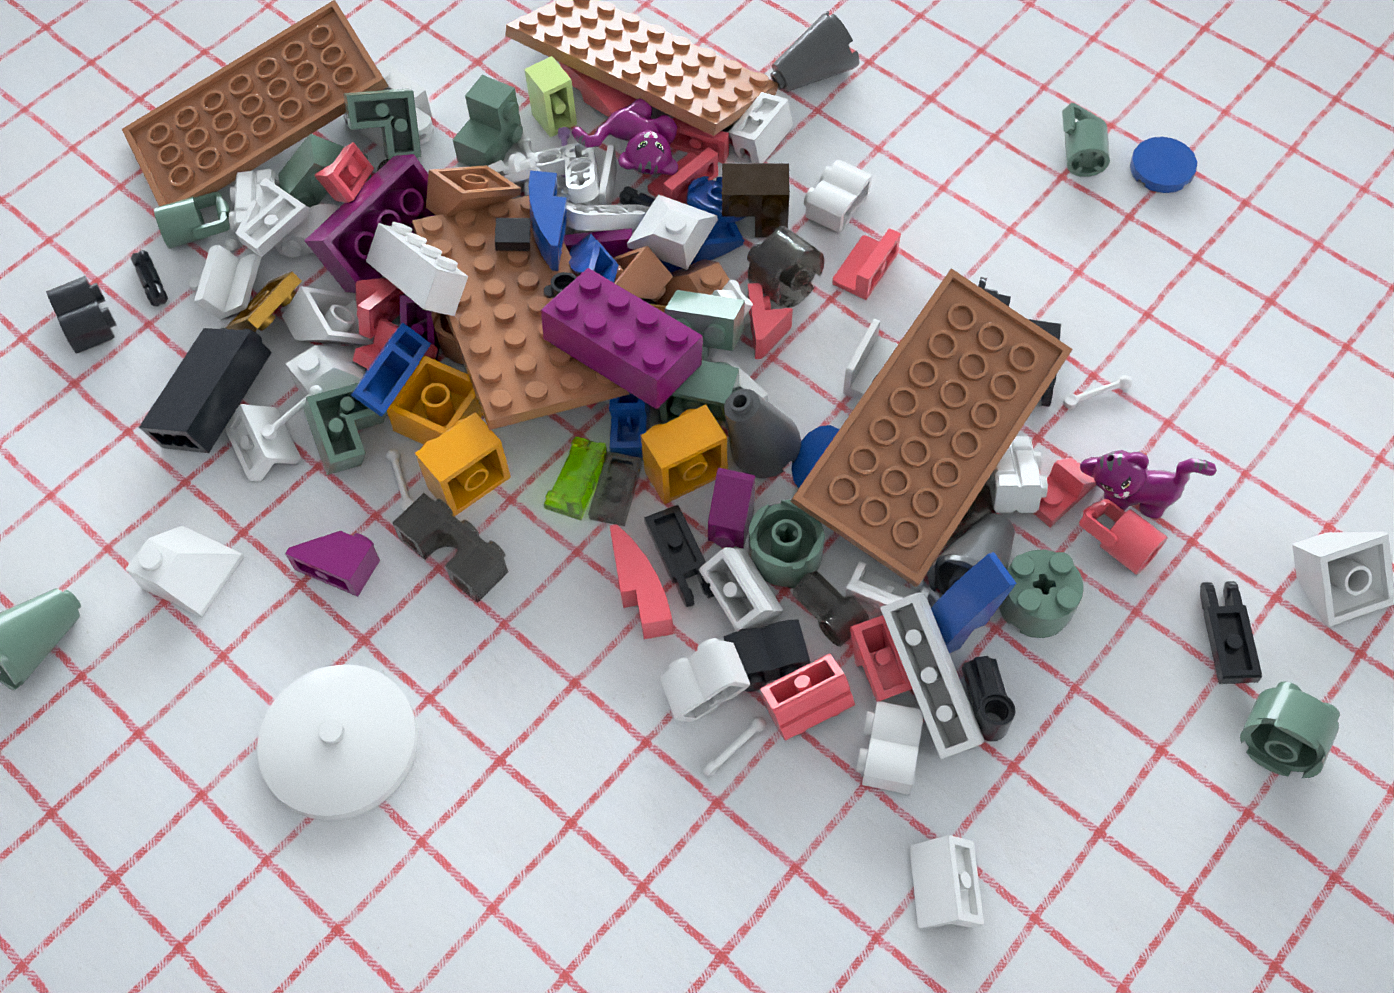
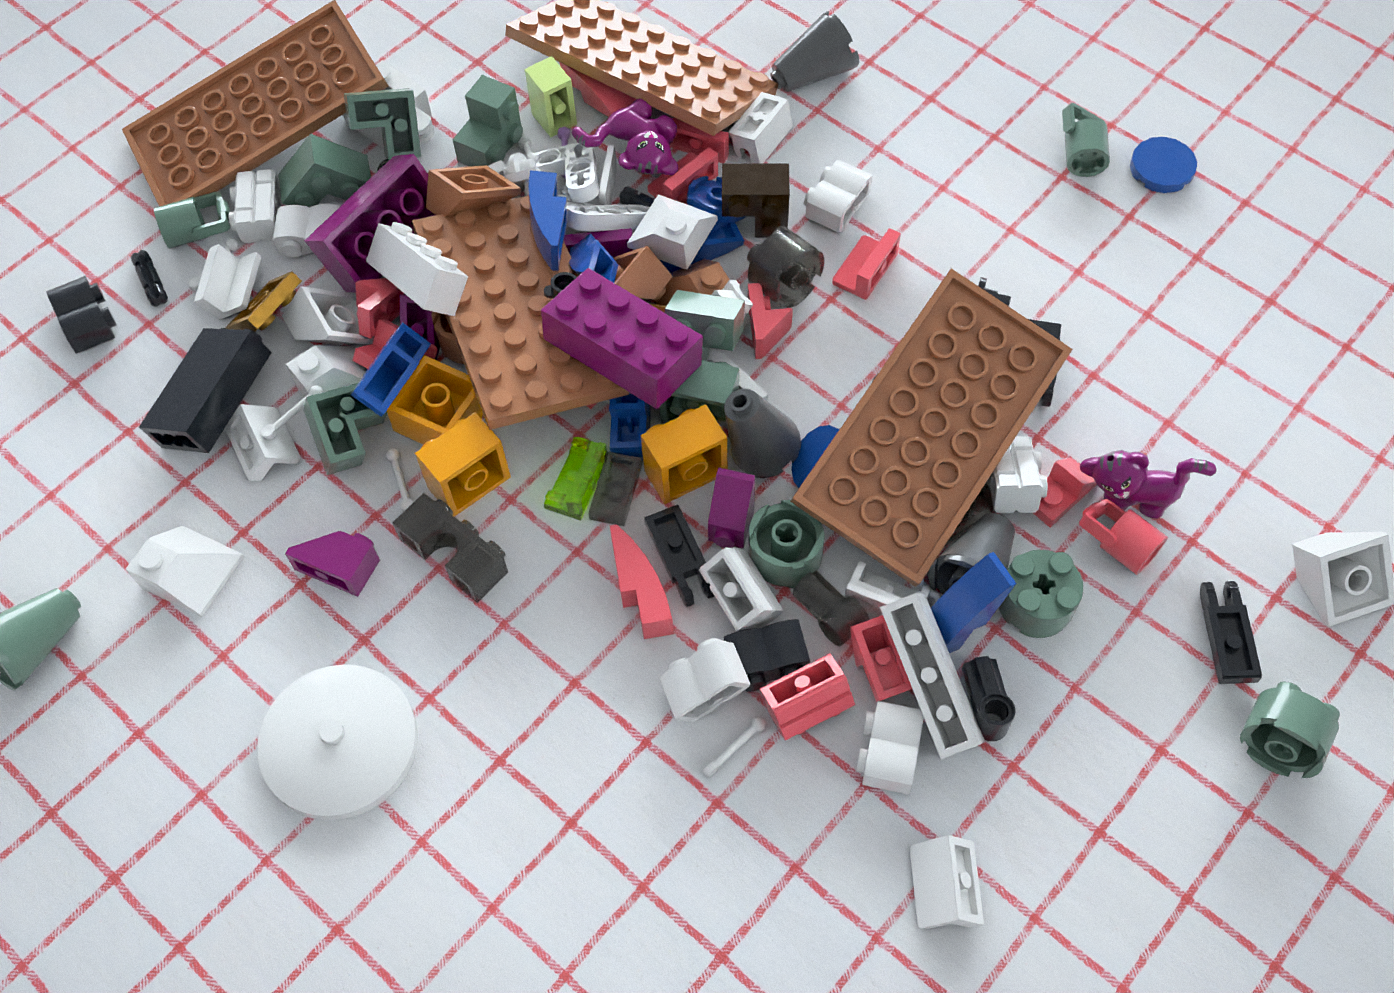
(270, 218): white wing -> none
(346, 174): coral slope -> none
(512, 234): black tile -> none
(867, 361): white panel -> none
(1071, 400): white hinge -> none

